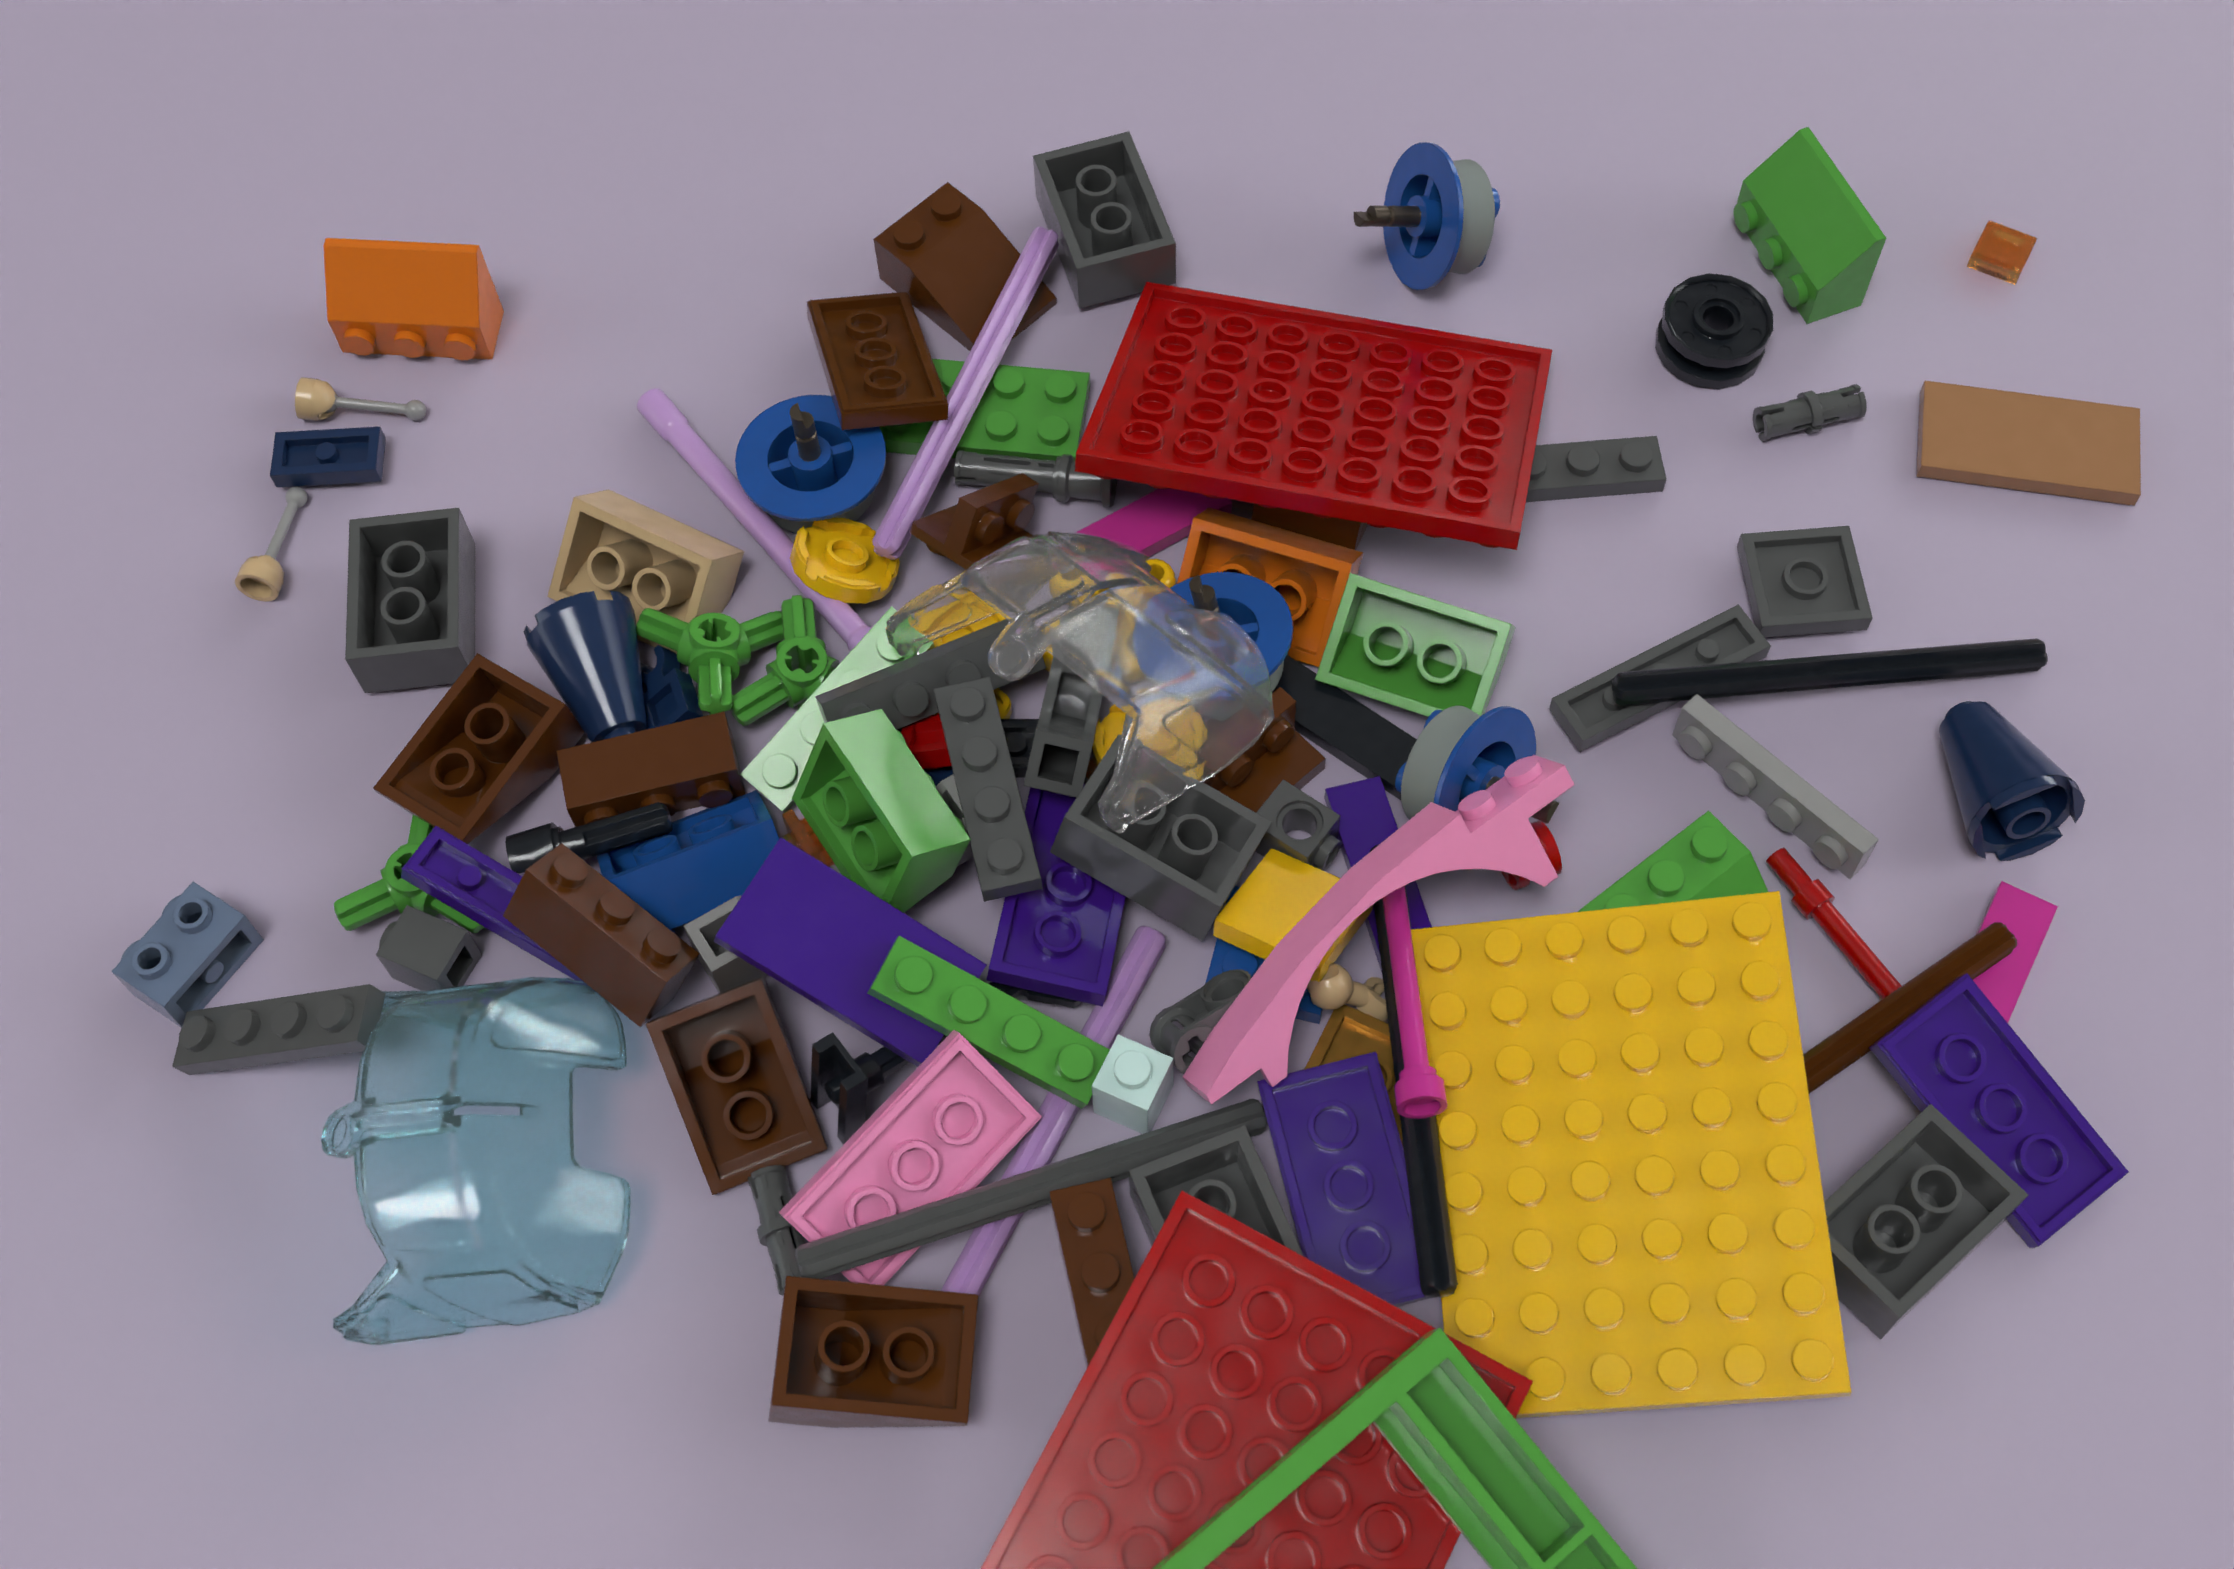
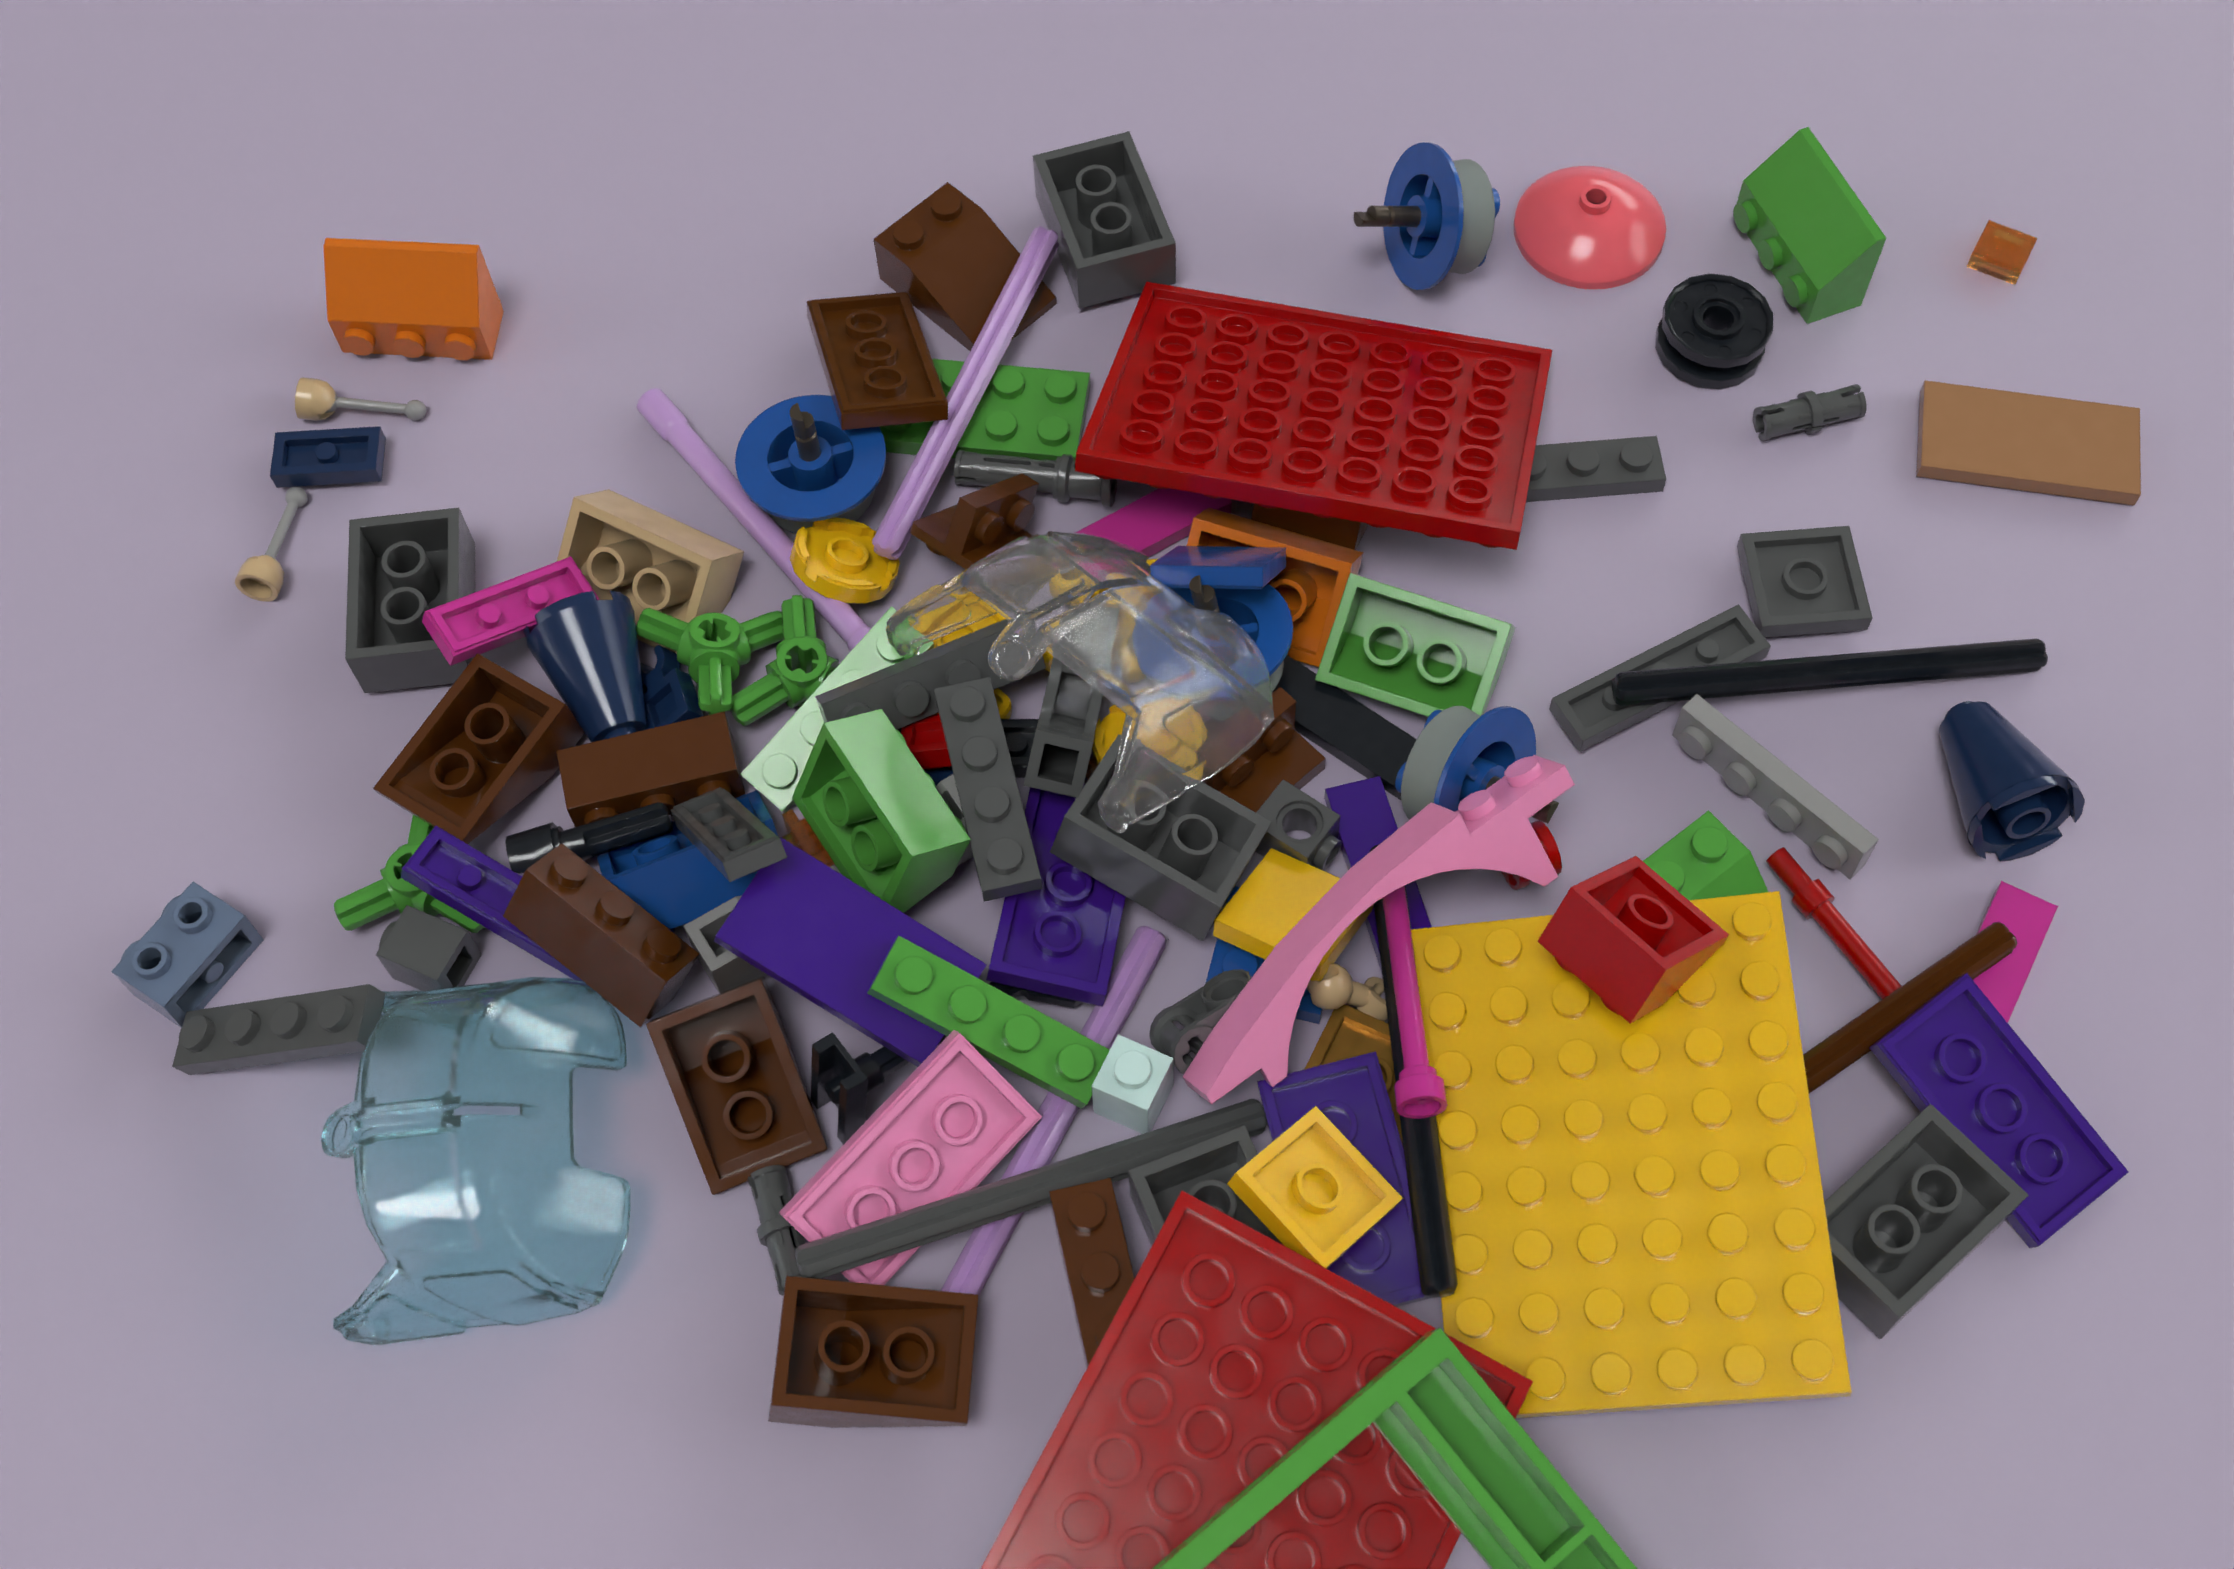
(501, 611): none -> dark pink tile
(728, 834): none -> dark grey tile
(1220, 566): none -> blue tile
(1314, 1190): none -> yellow tile
(1589, 227): none -> coral dish
(1630, 937): none -> red slope

